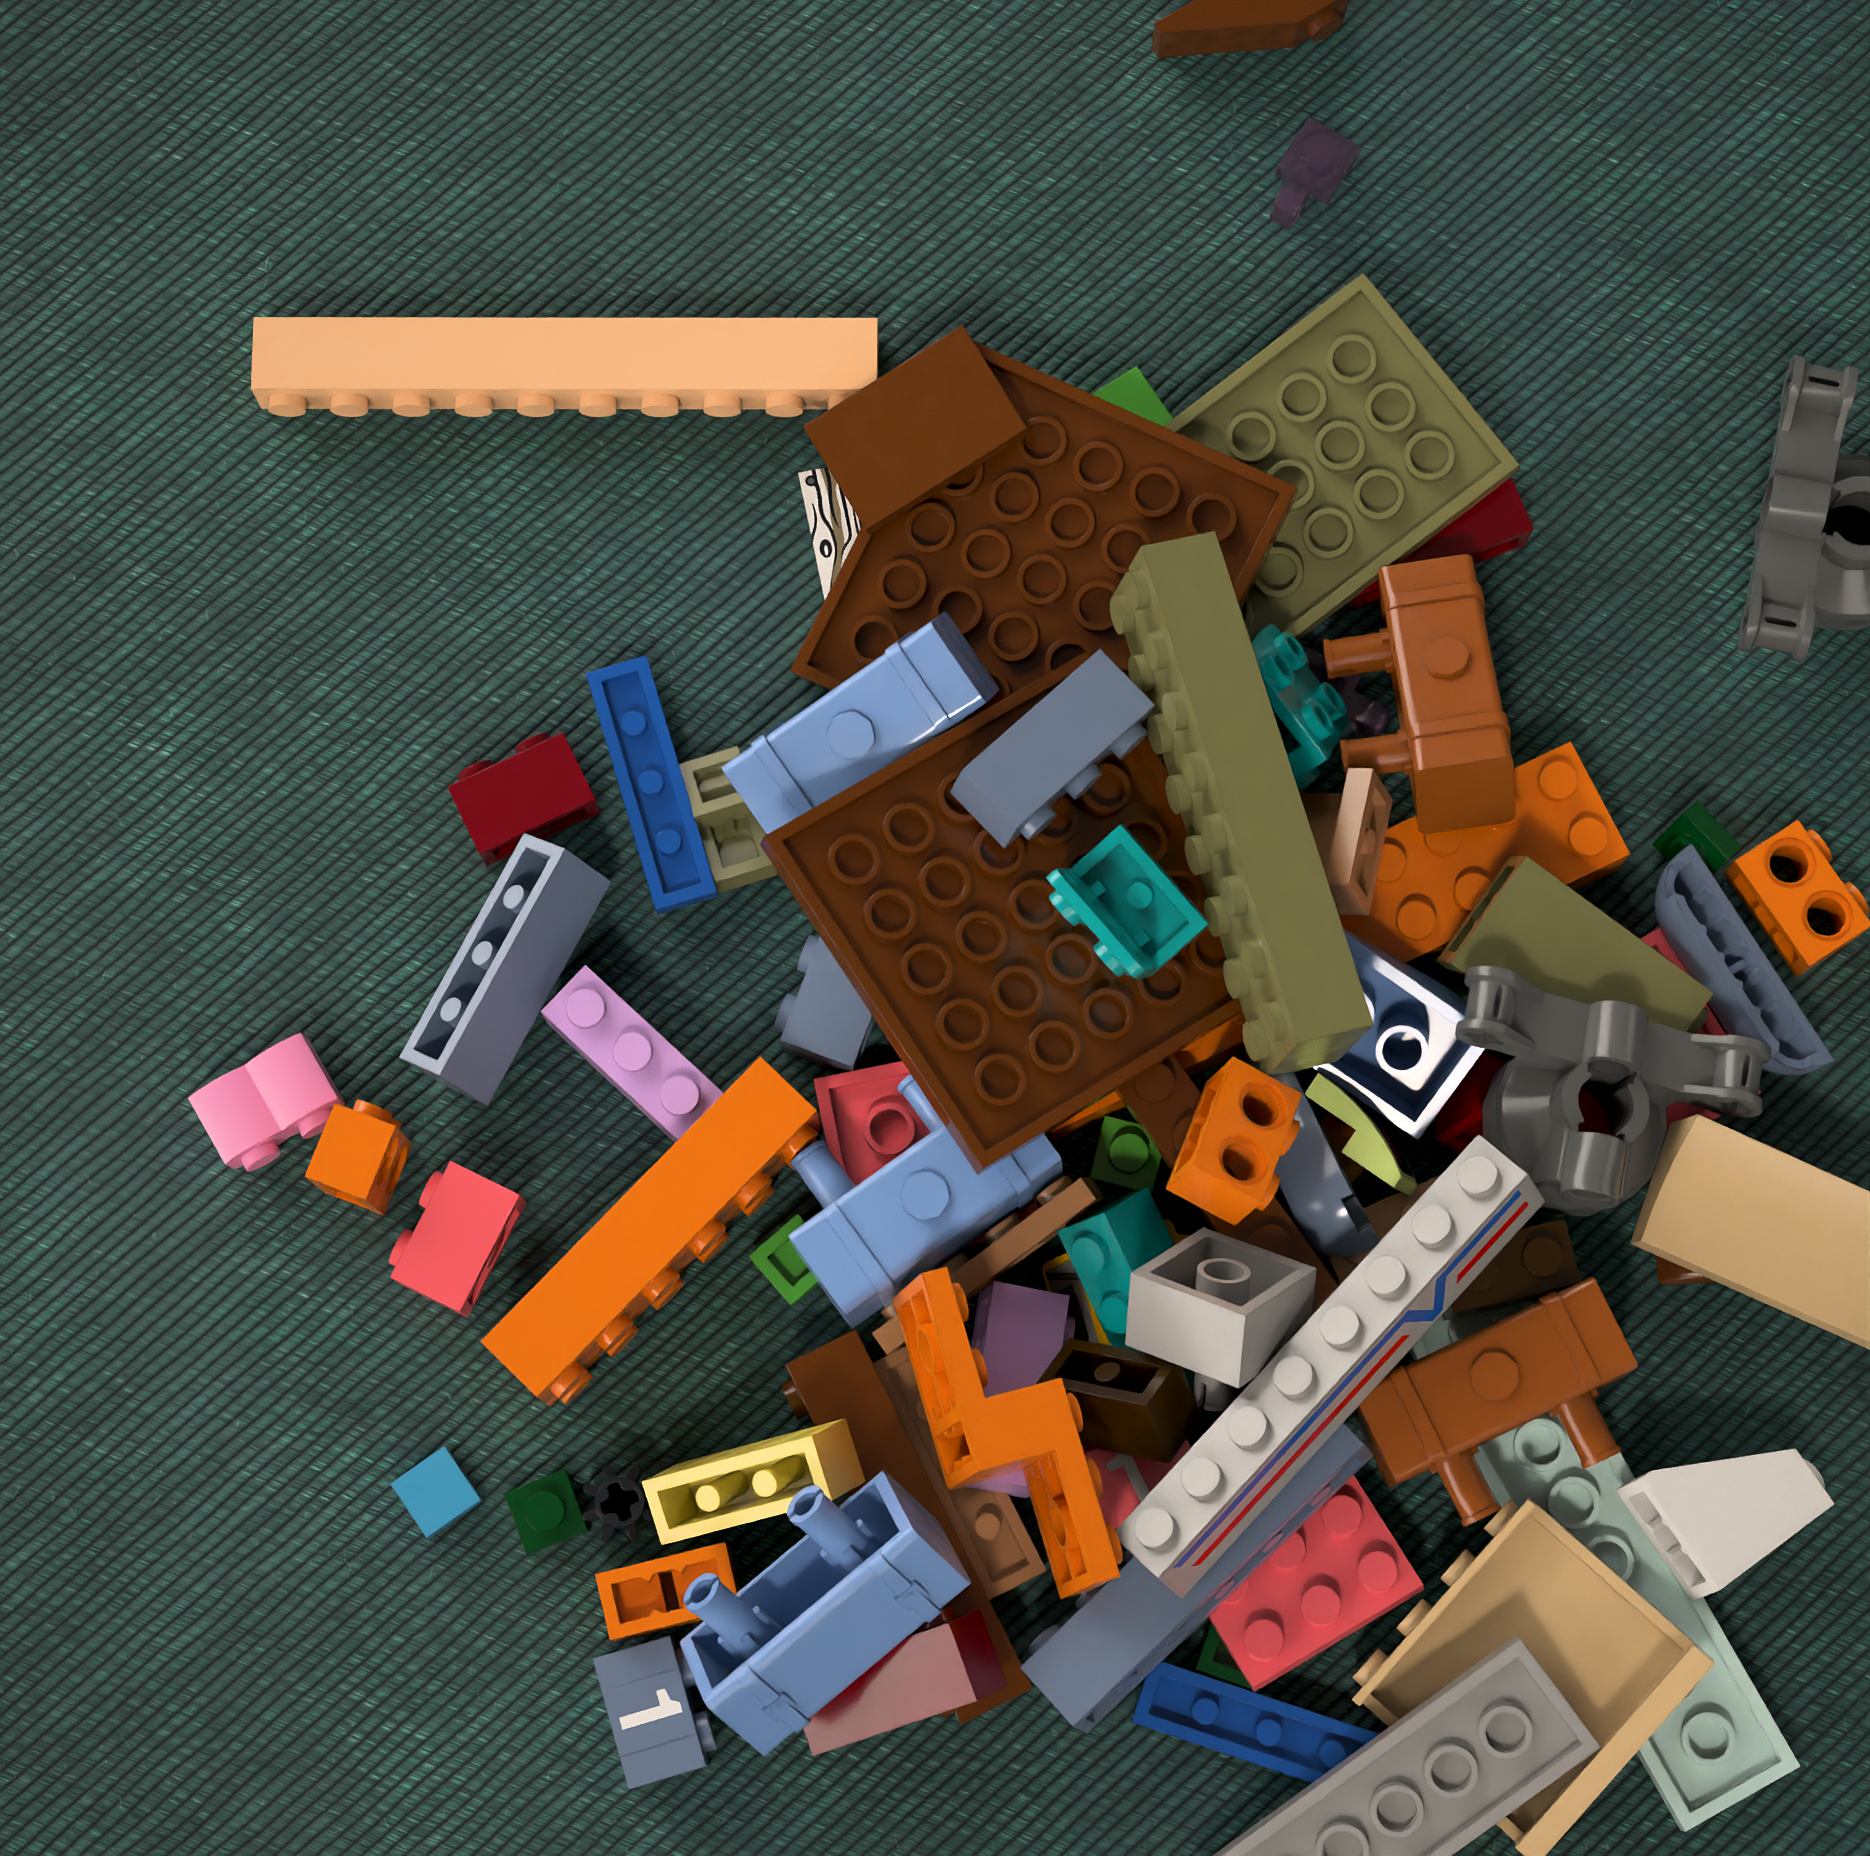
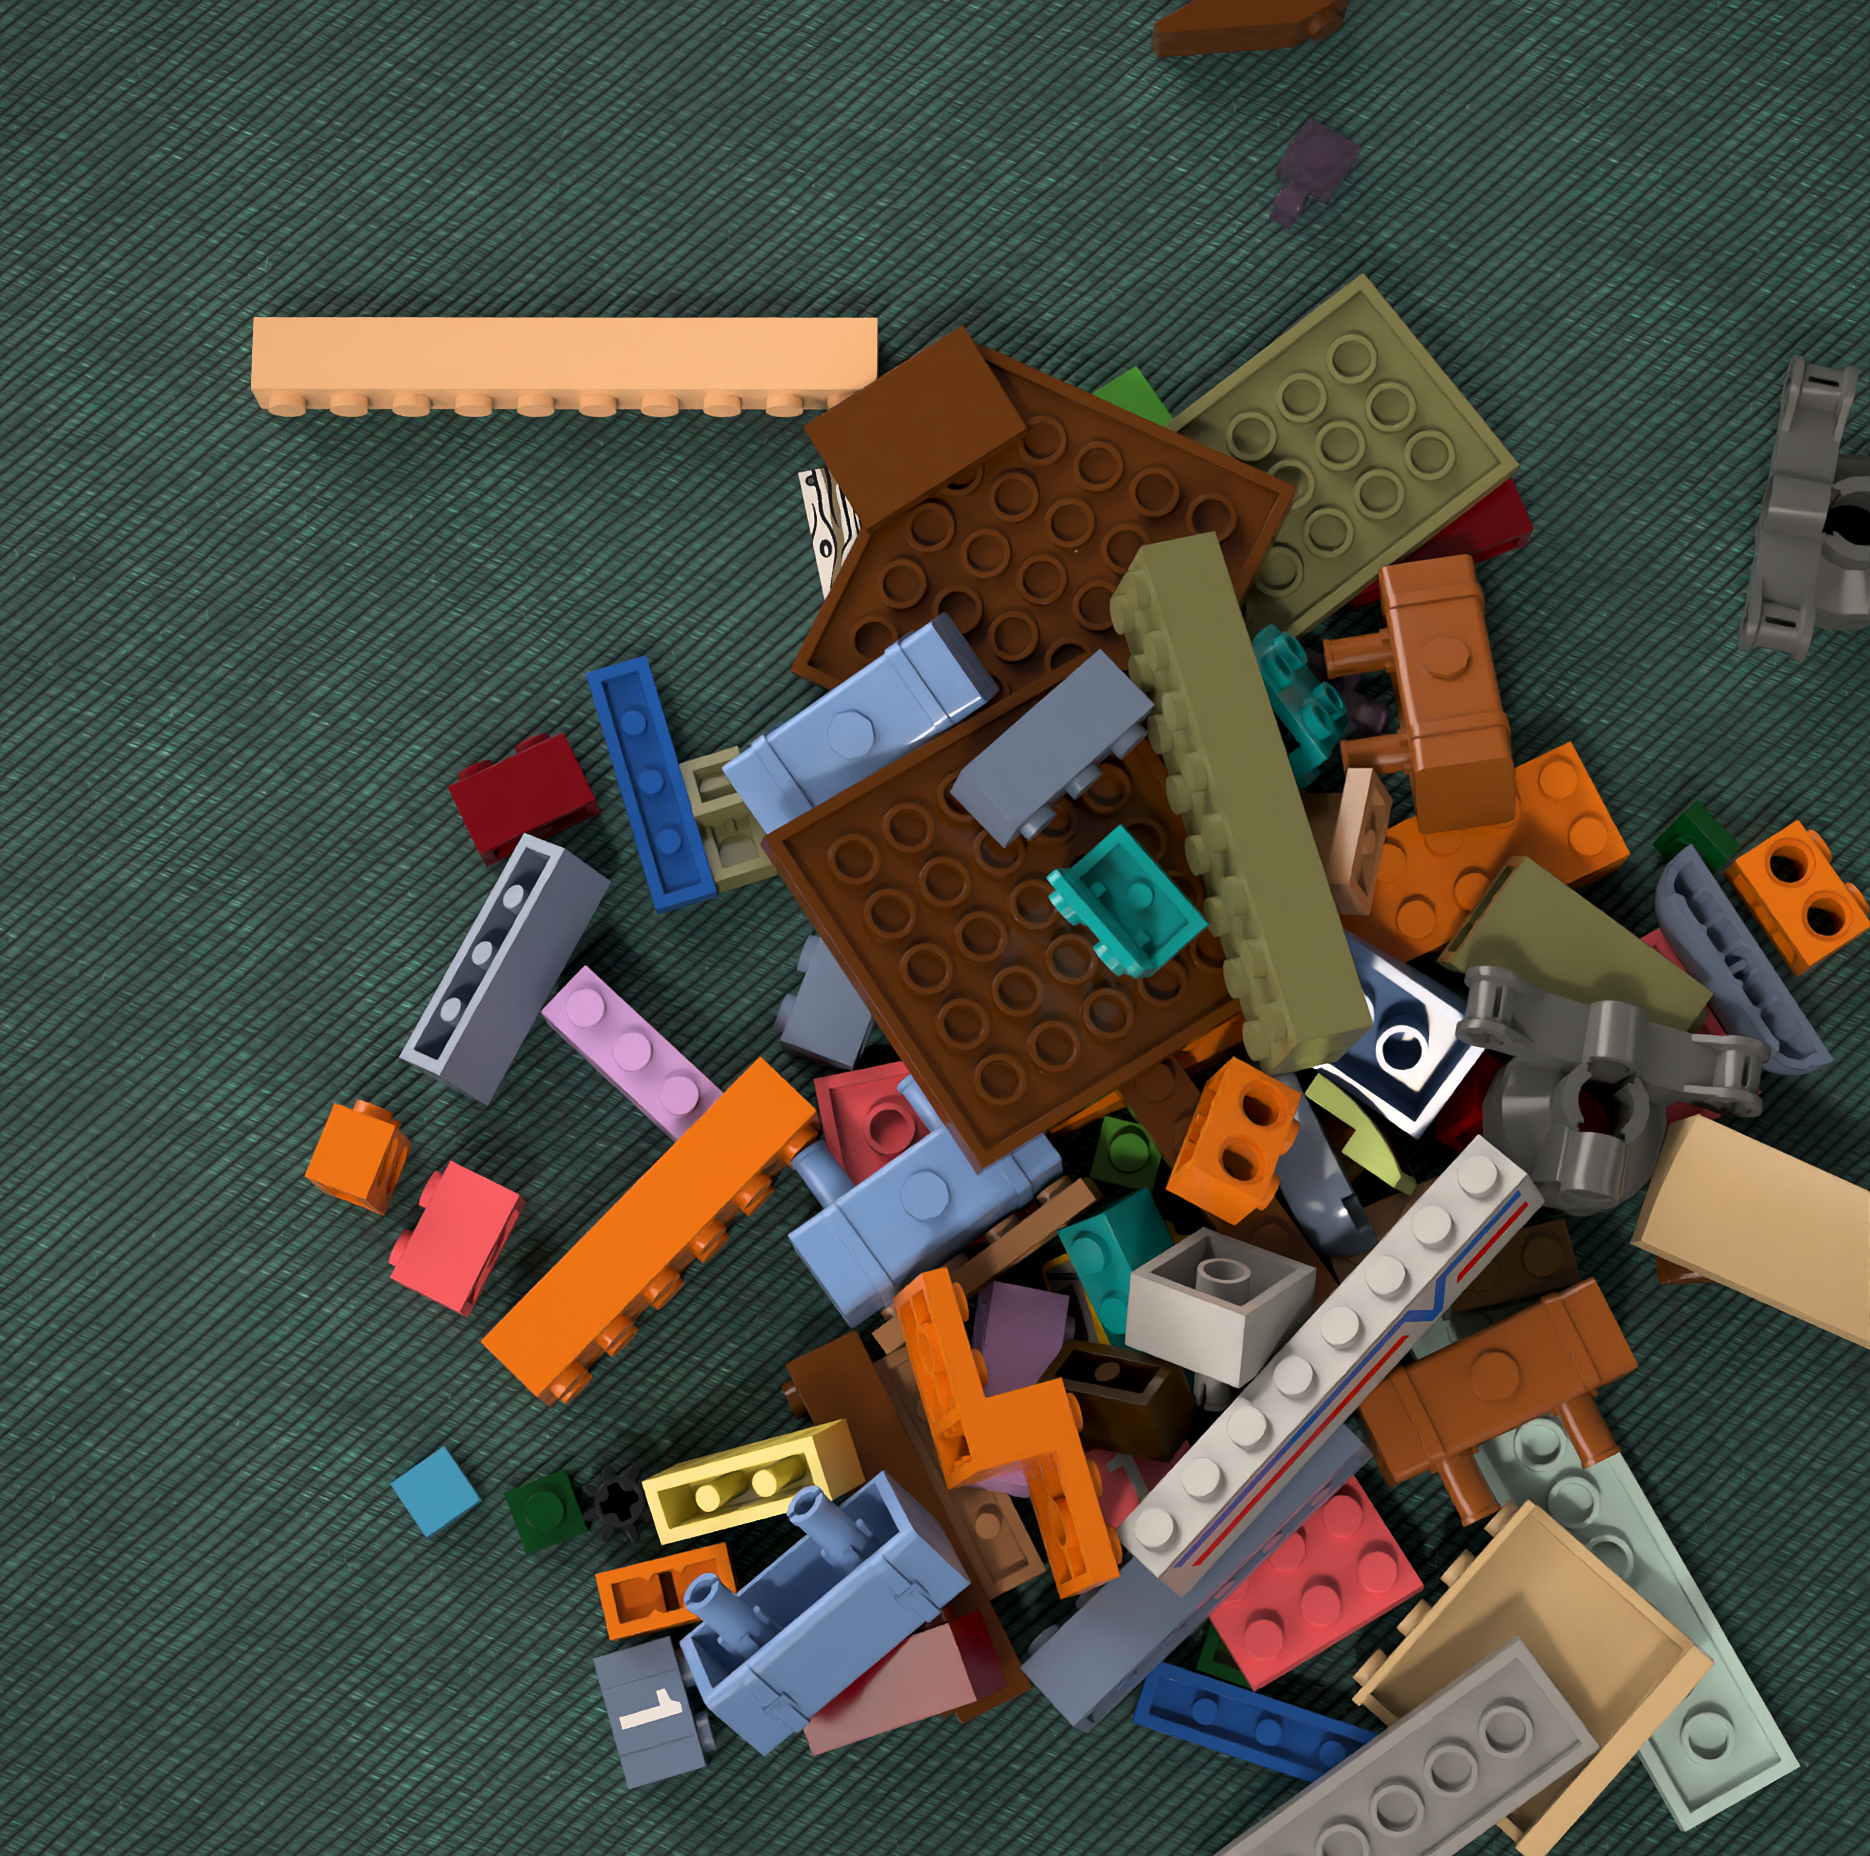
(267, 1103): bright pink brick -> none
(783, 1266): bright green plate -> none
(1724, 1513): white slope -> none

